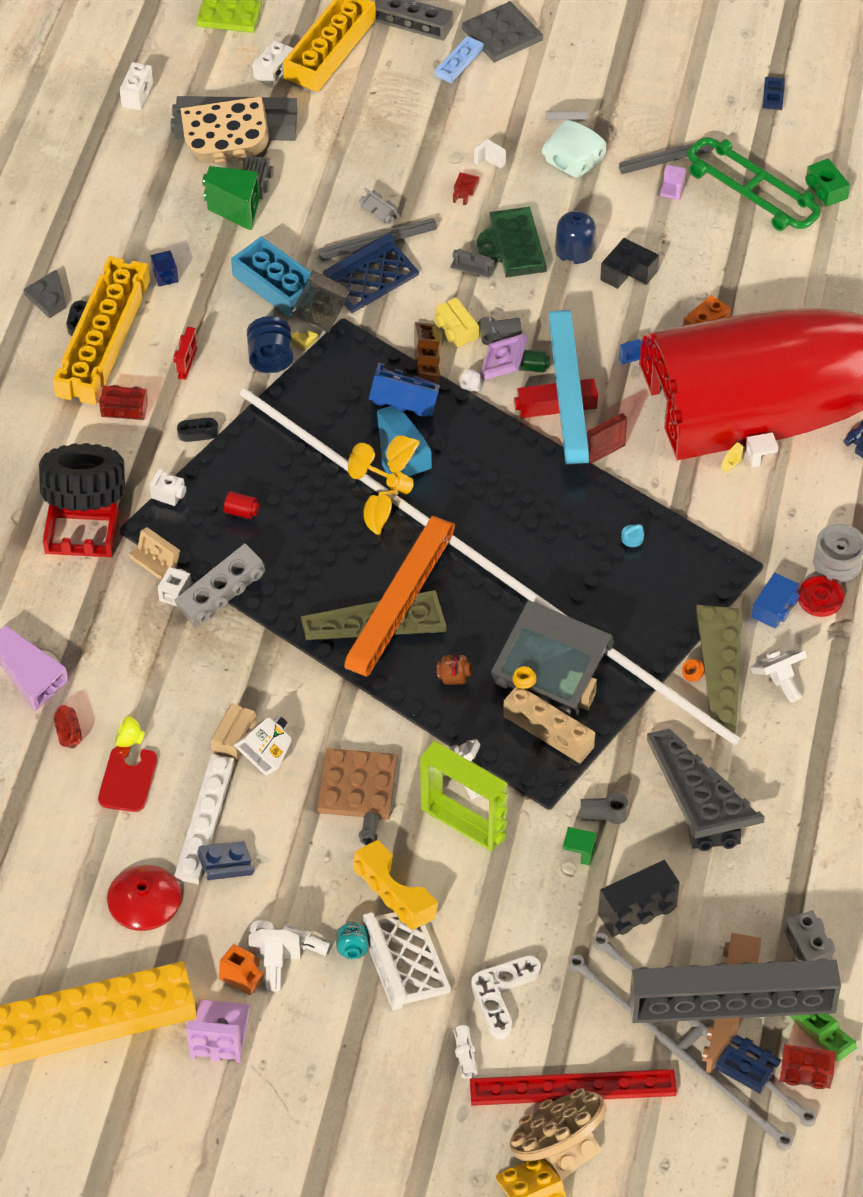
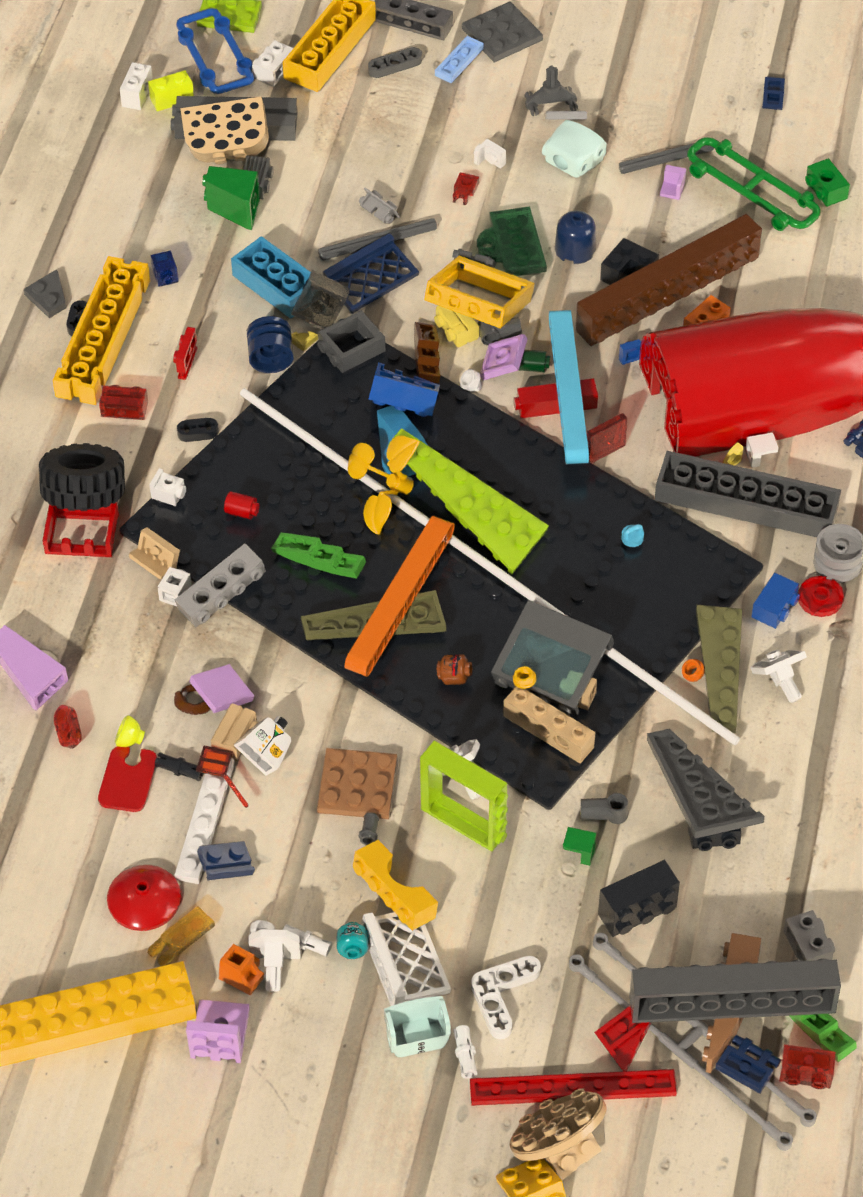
(165, 90): none -> neon yellow brick
(177, 766): none -> black pin
(181, 702): none -> reddish brown piece
(181, 935): none -> clear yellow hinge
(216, 762): none -> clear red piece
(221, 688): none -> lavender tile
(222, 26): none -> blue bar
(320, 556): none -> bright green slope
(344, 361): none -> dark grey window
(382, 67): none -> dark grey beam
(417, 1026): none -> light aqua piece
(484, 277): none -> yellow window
(493, 518): none -> lime wing
(550, 92): none -> dark grey axle
(622, 1037): none -> red wing
(668, 280): none -> reddish brown brick
(746, 494): none -> dark grey brick

